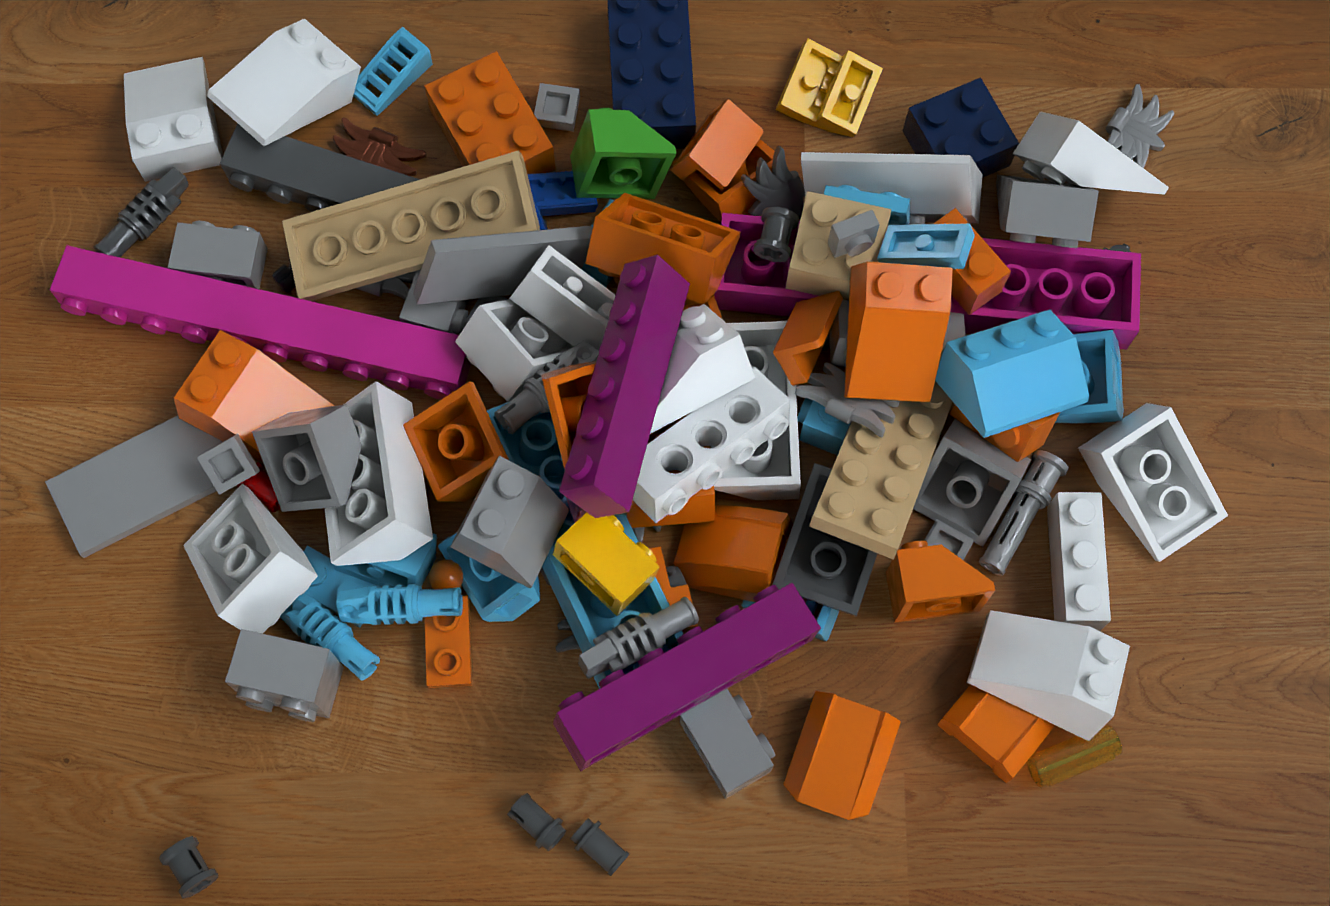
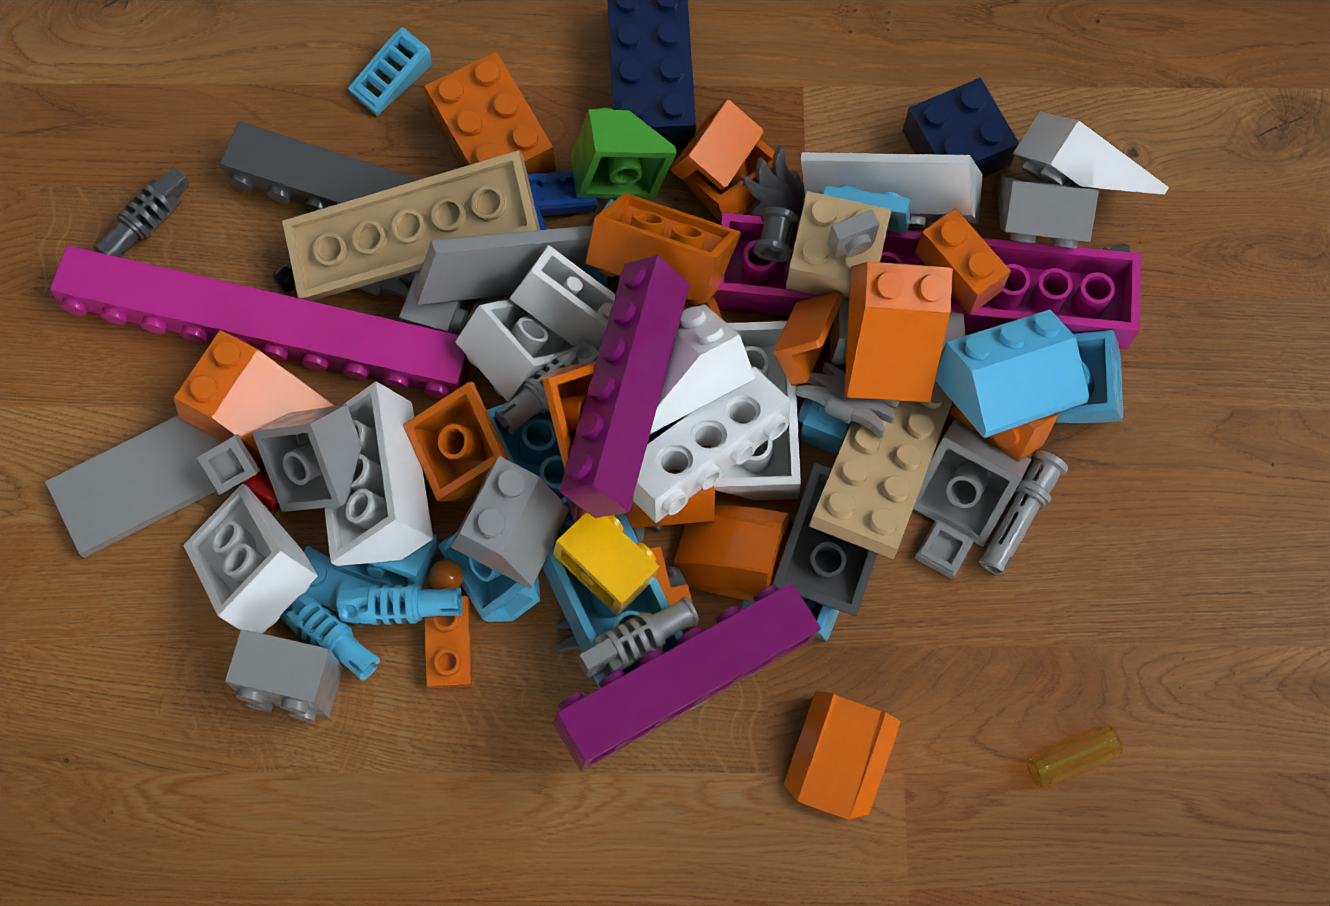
(171, 119): white slope -> none
(188, 867): dark grey bush -> none
(219, 252): light grey brick -> none
(287, 83): white slope -> none
(377, 148): copper piece -> none
(537, 822): dark grey pin -> none
(557, 106): light grey plate -> none
(599, 846): dark grey pin -> none
(727, 742): light grey brick -> none
(829, 89): yellow slope -> none
(927, 245): medium azure plate -> none
(934, 583): orange slope -> none
(995, 730): orange slope -> none
(1051, 670): white slope -> none
(1078, 559): white brick -> none
(1136, 129): light grey piece -> none
(1154, 479): white slope -> none

